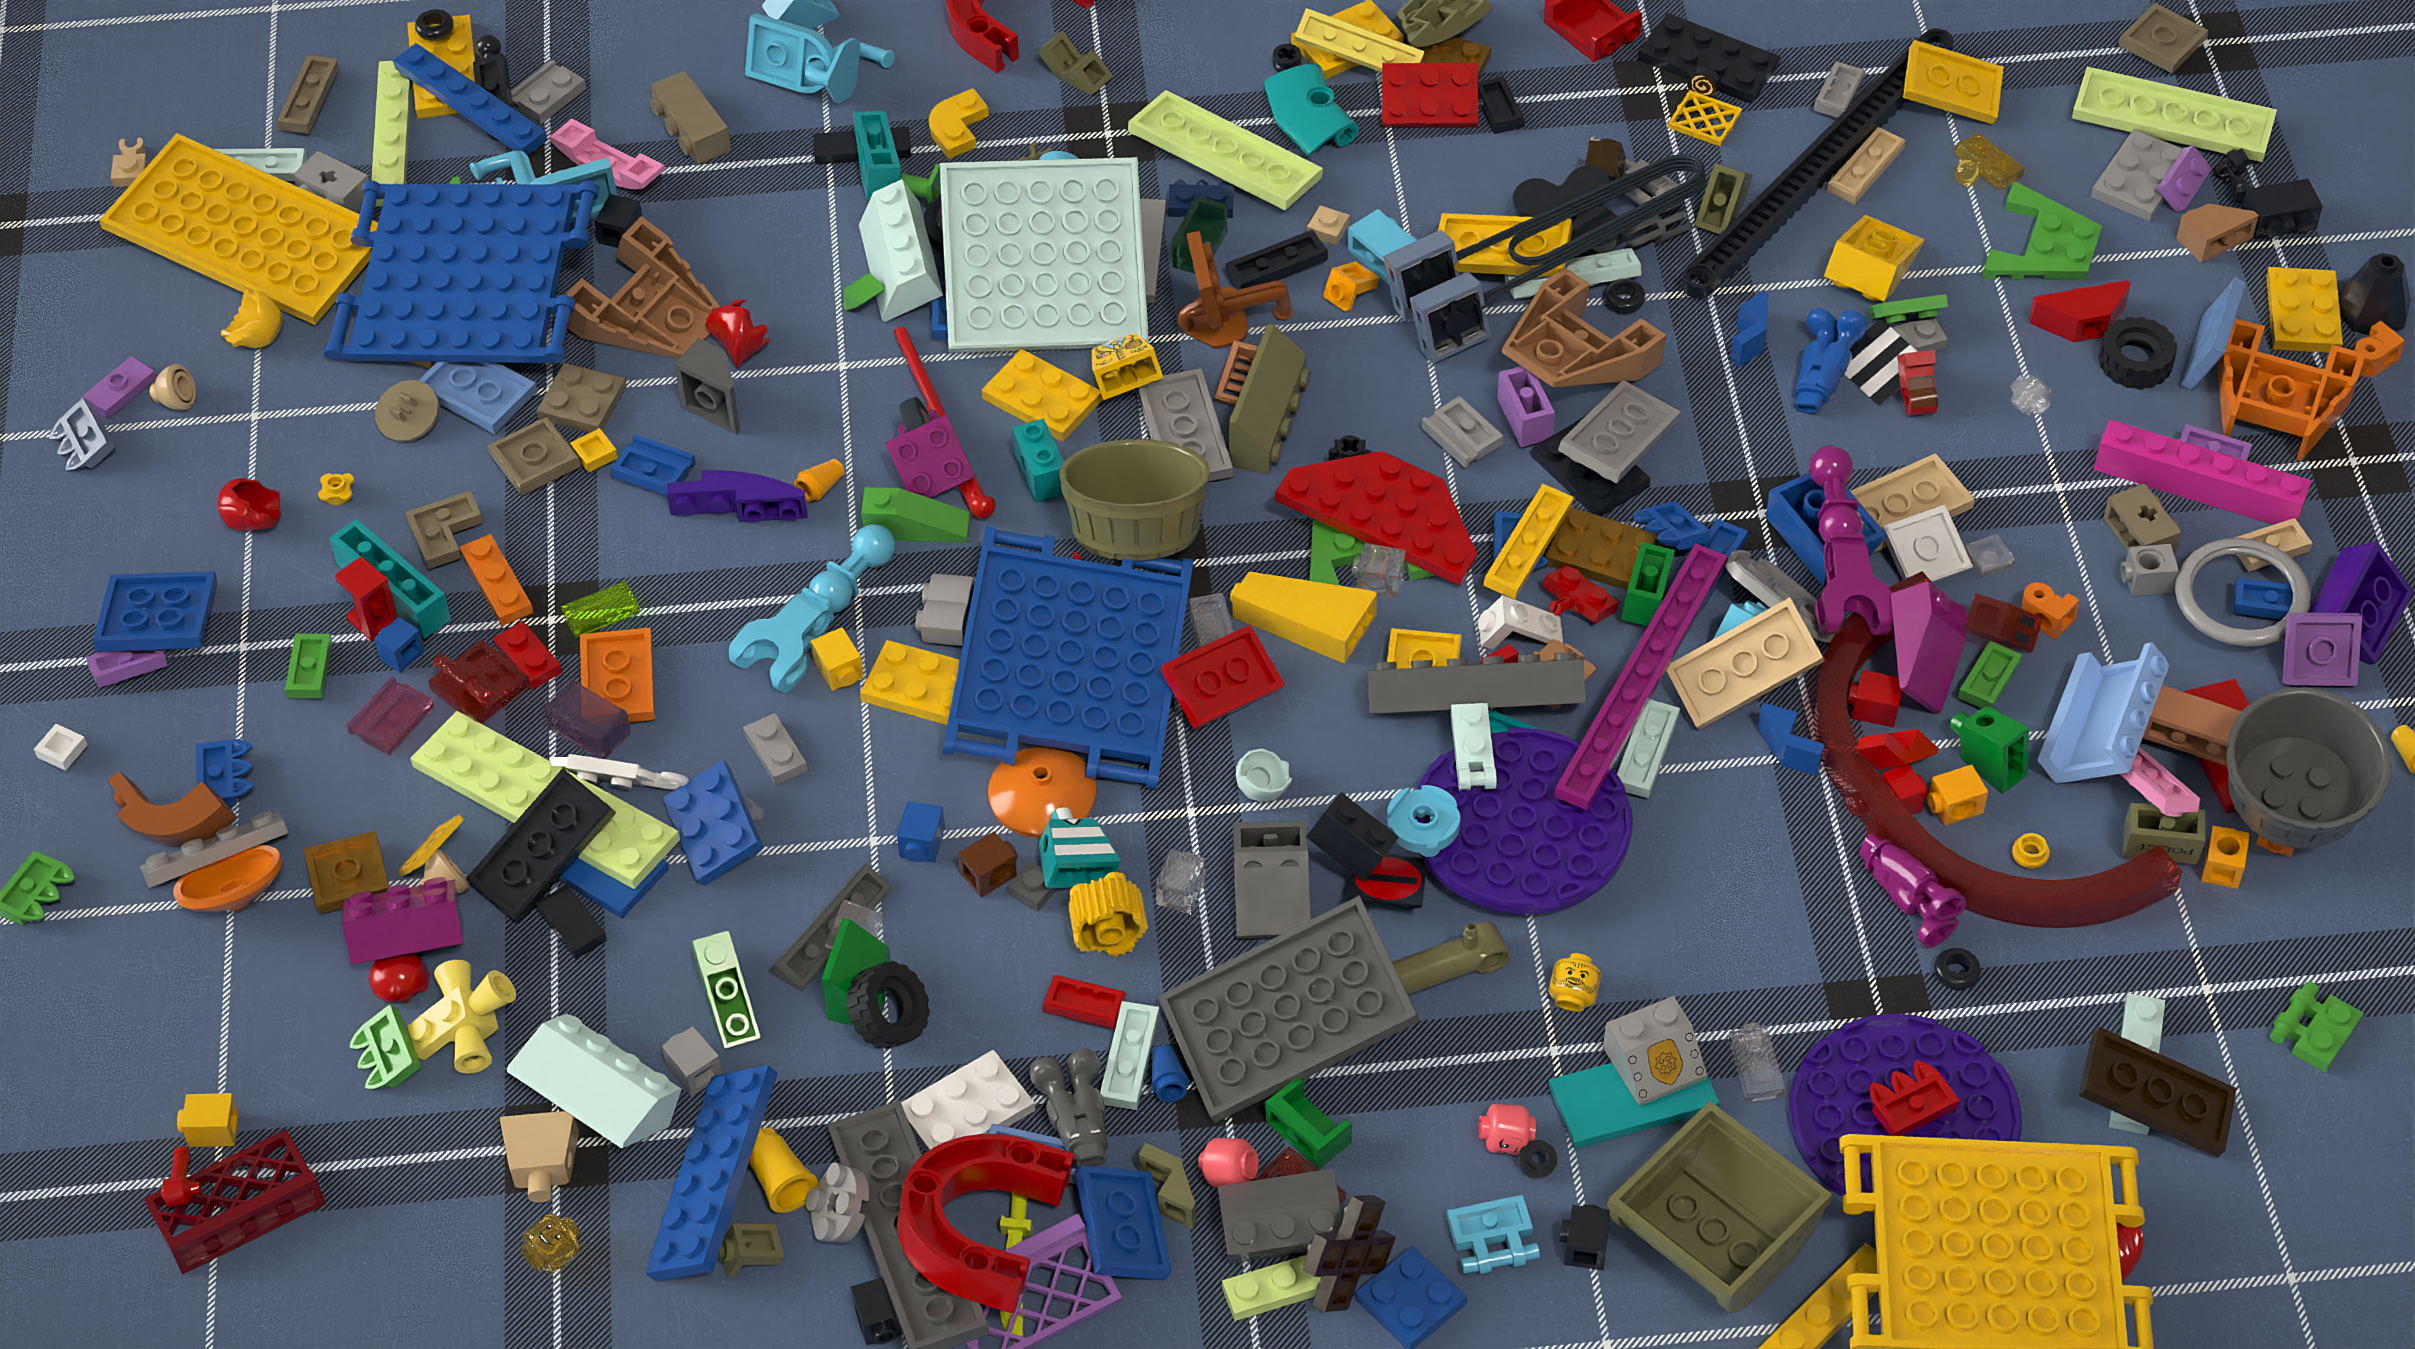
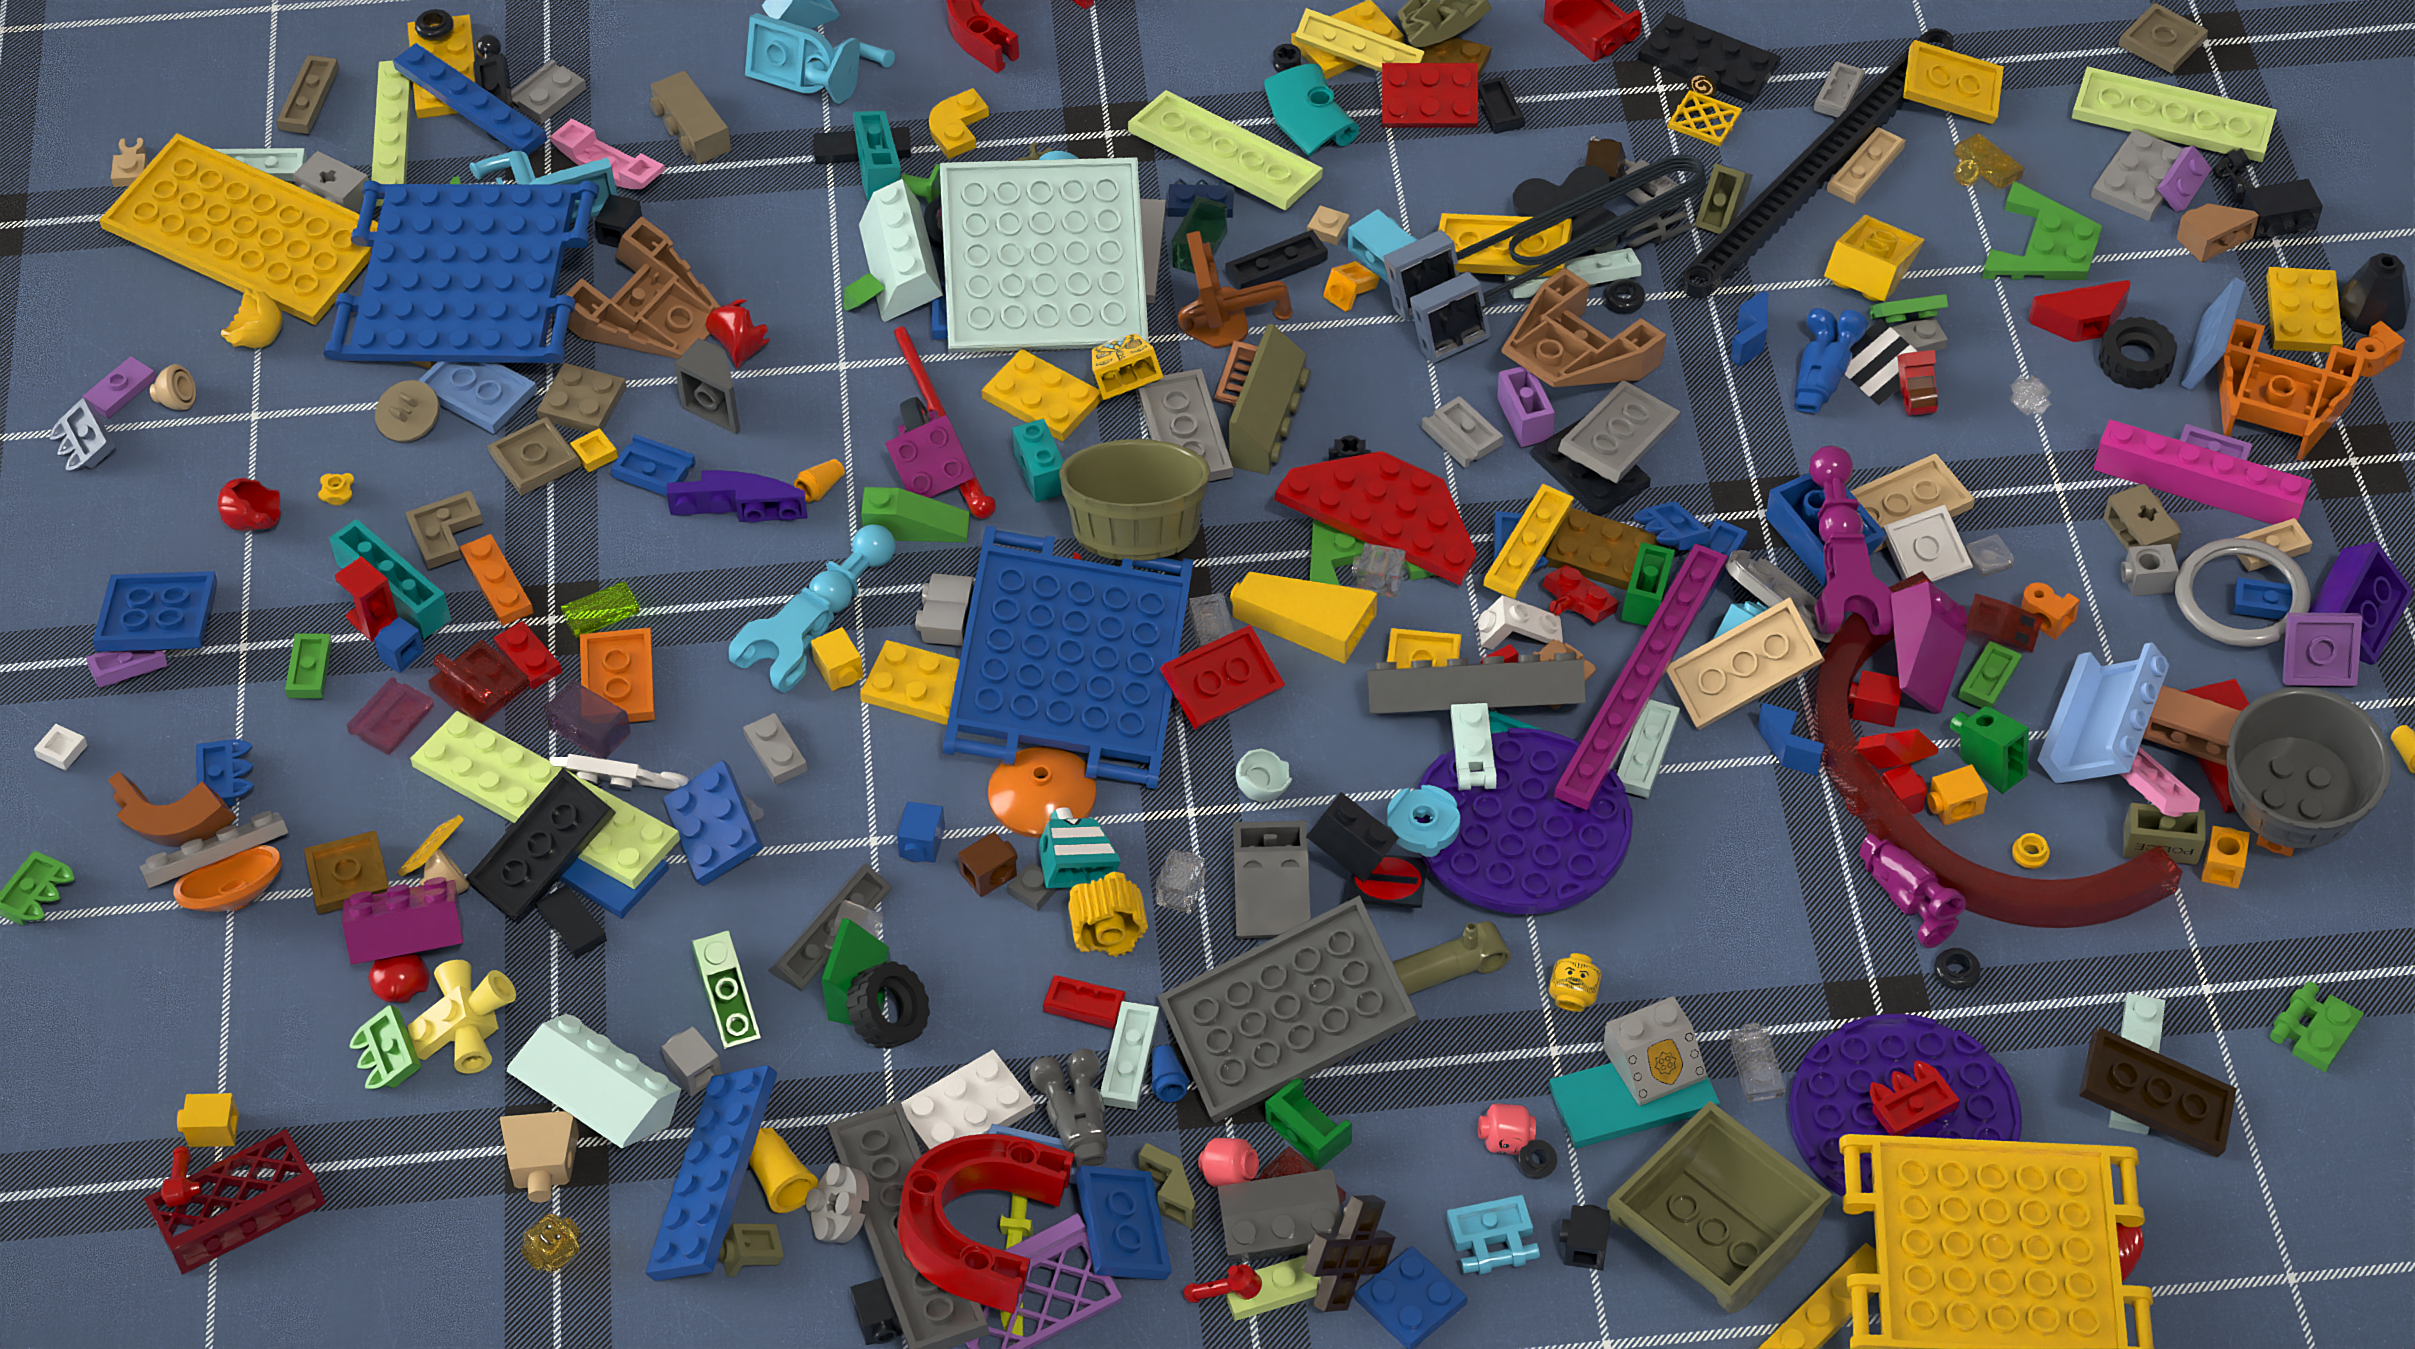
(1067, 64): olive slope -> none
(1241, 1281): none -> red piece

